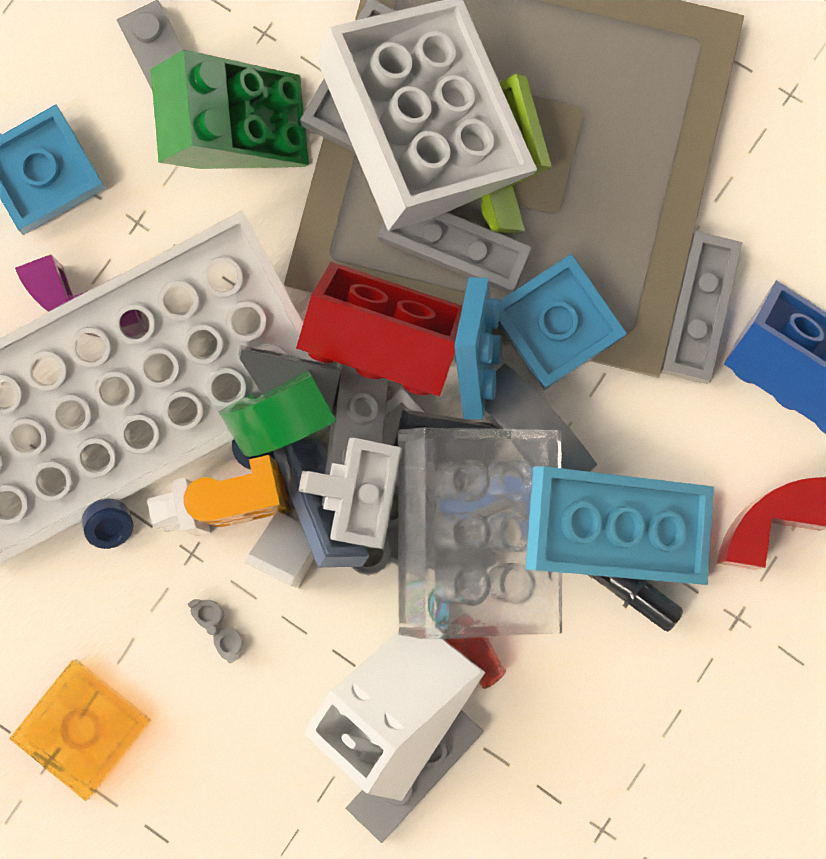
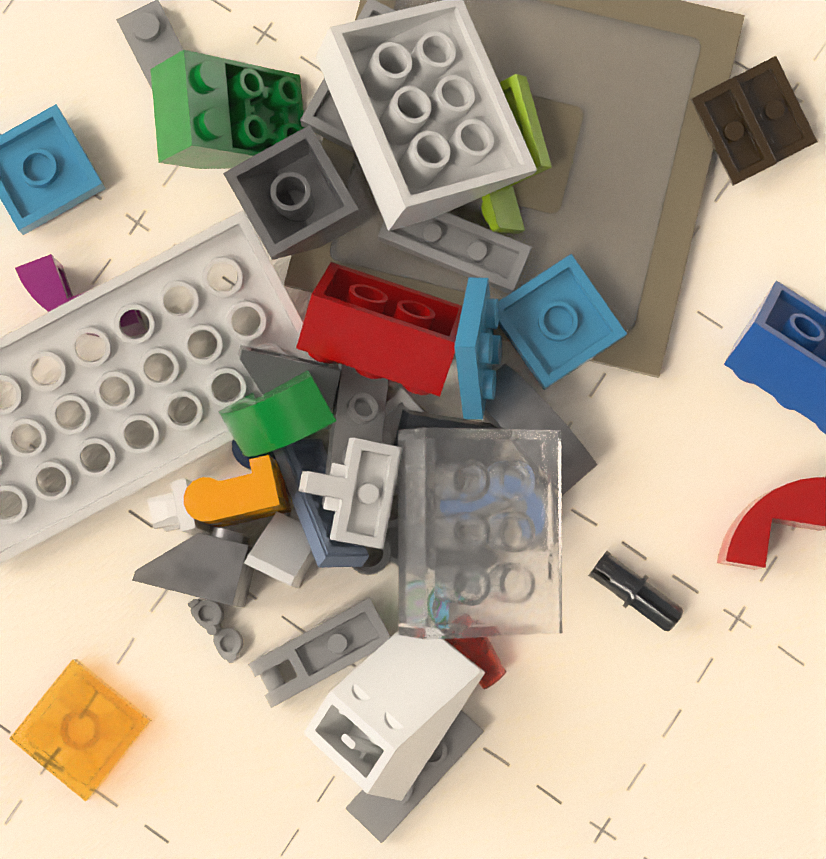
(107, 523): dark blue tile -> none
(204, 568): none -> flat silver slope
(294, 196): none -> flat silver slope
(322, 651): none -> light grey plate
(619, 526): medium azure plate -> none
(701, 307): light grey plate -> none
(754, 120): none -> dark brown slope

